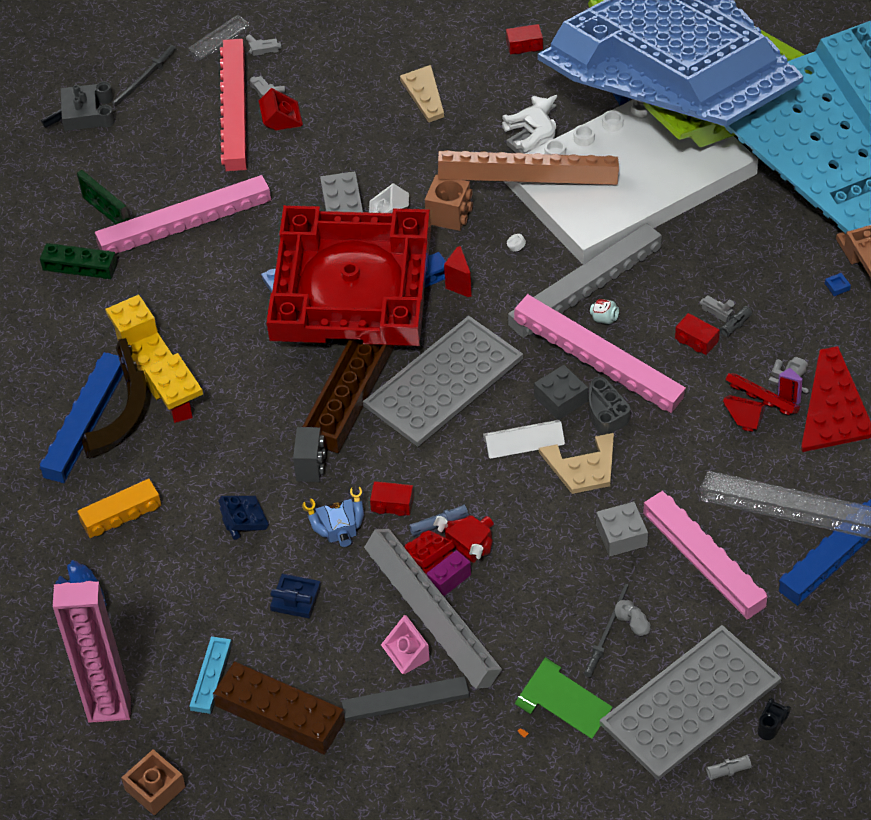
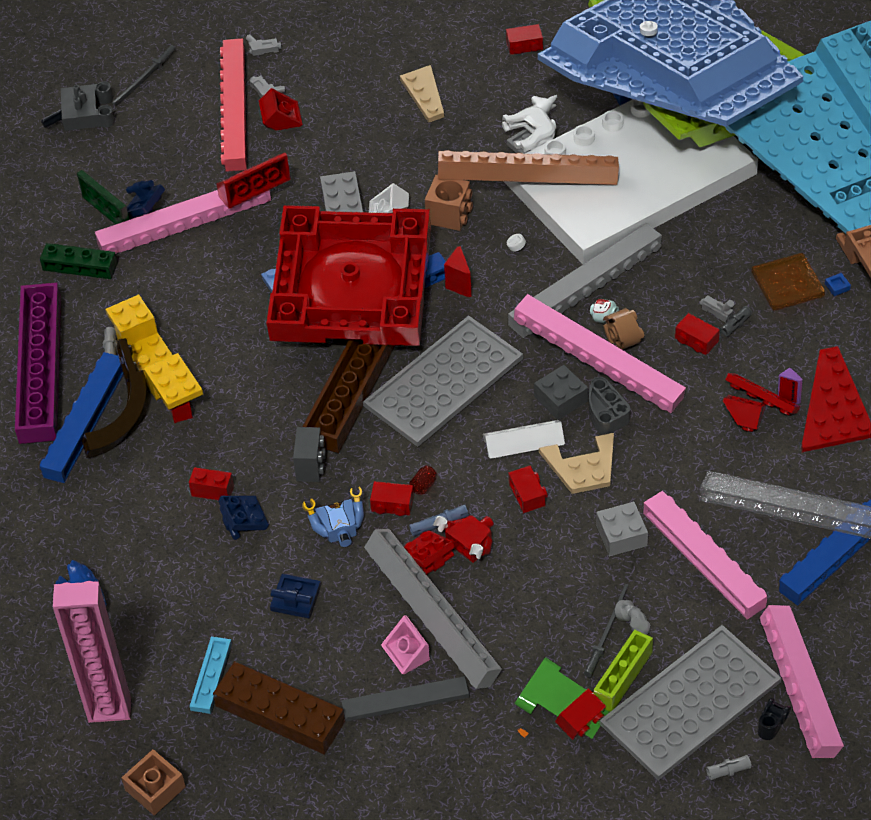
(38, 363): none -> magenta brick
(110, 341): none -> light grey pin
(119, 508): light orange brick -> none
(145, 197): none -> dark blue plate
(210, 483): none -> red brick
(215, 39): clear plate -> none
(254, 181): none -> red slope
(423, 479): none -> clear red brick
(450, 572): magenta brick -> none
(527, 489): none -> red brick
(580, 714): none -> red brick
(623, 328): none -> medium nougat brick
(624, 669): none -> lime brick
(648, 28): none -> white tile
(788, 281): none -> clear orange plate
(796, 364): light grey piece -> none
(801, 682): none -> bright pink brick

